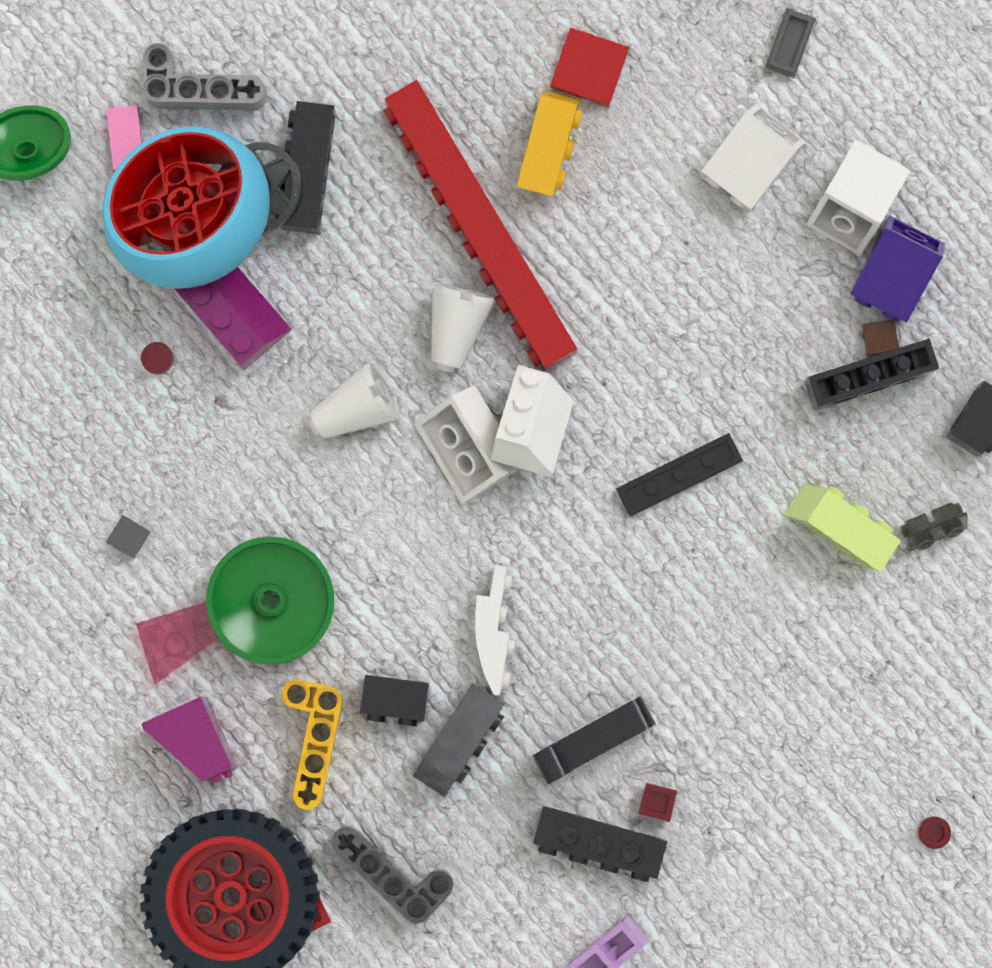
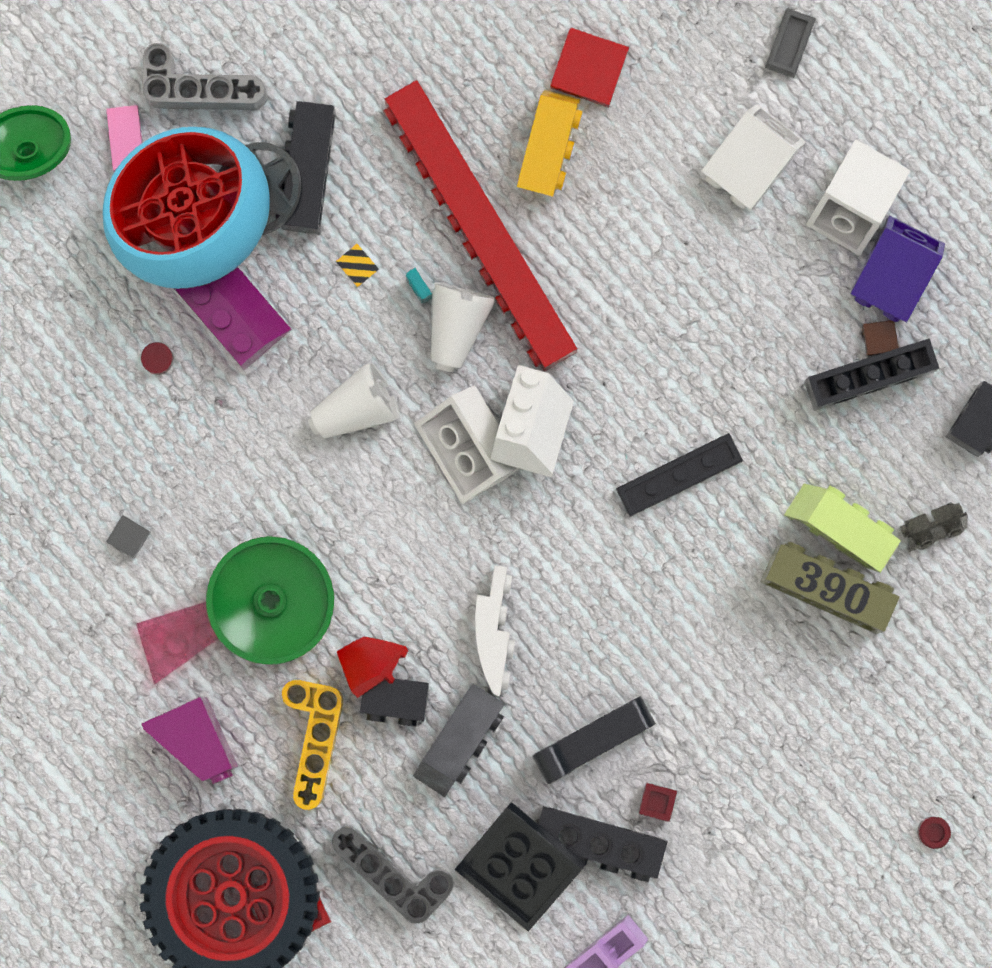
(357, 265): none -> sticker
(369, 662): none -> red slope
(418, 286): none -> teal tile
(520, 866): none -> black plate
(829, 588): none -> olive brick

